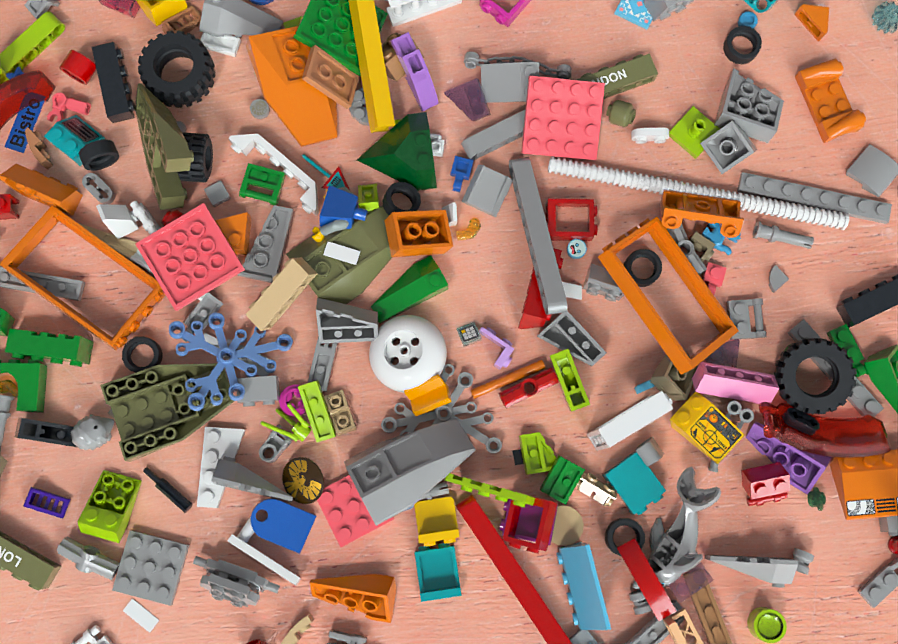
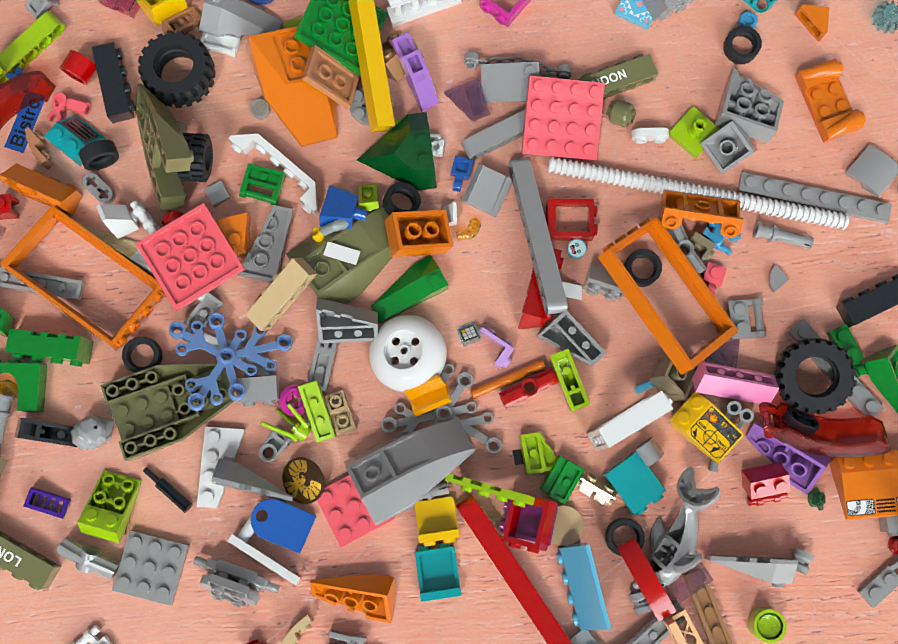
(140, 615): white sticker -> none
(336, 179): piece -> none

